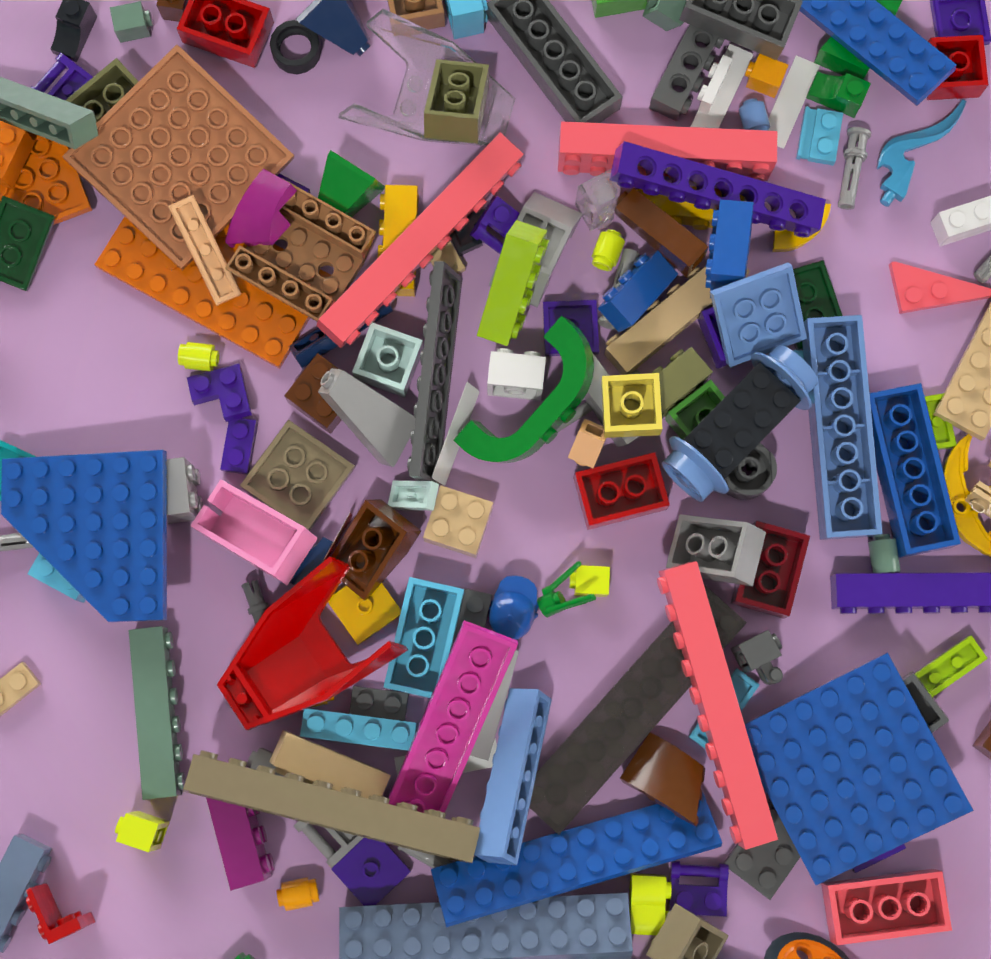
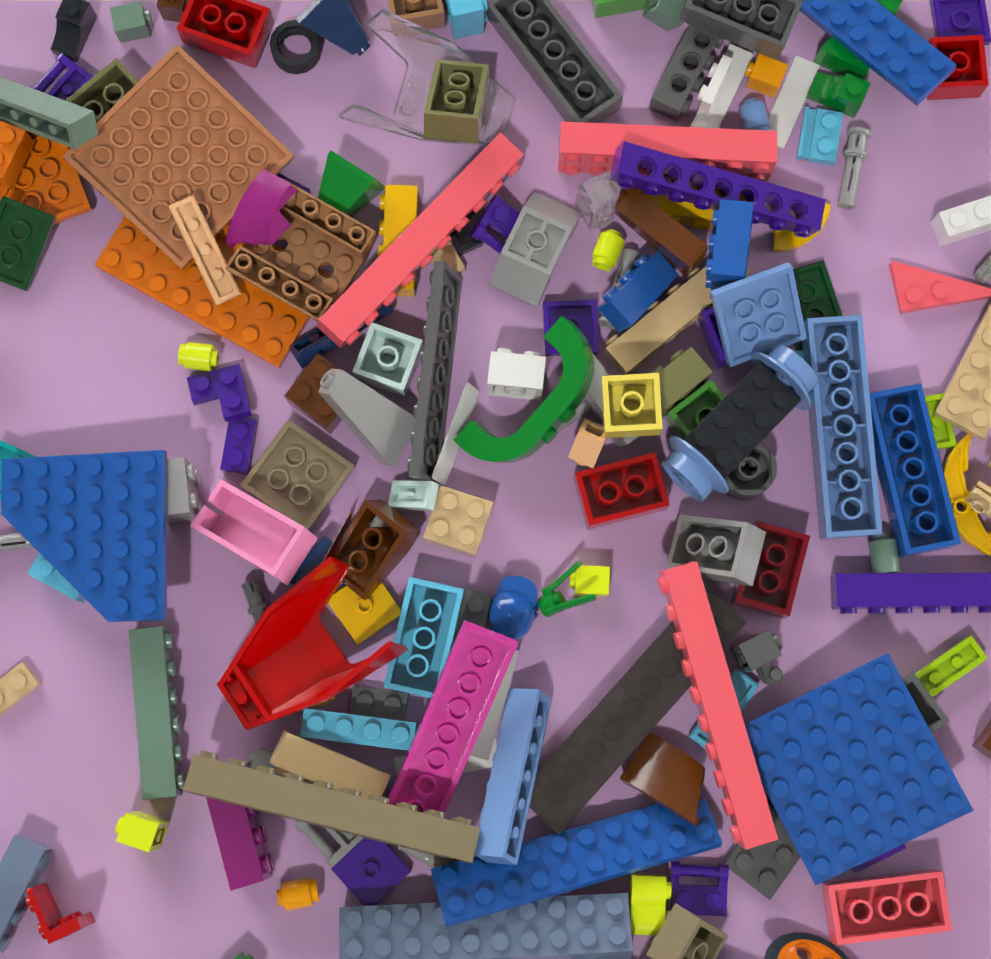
(512, 283): lime brick -> none
(901, 169): dark azure piece -> none

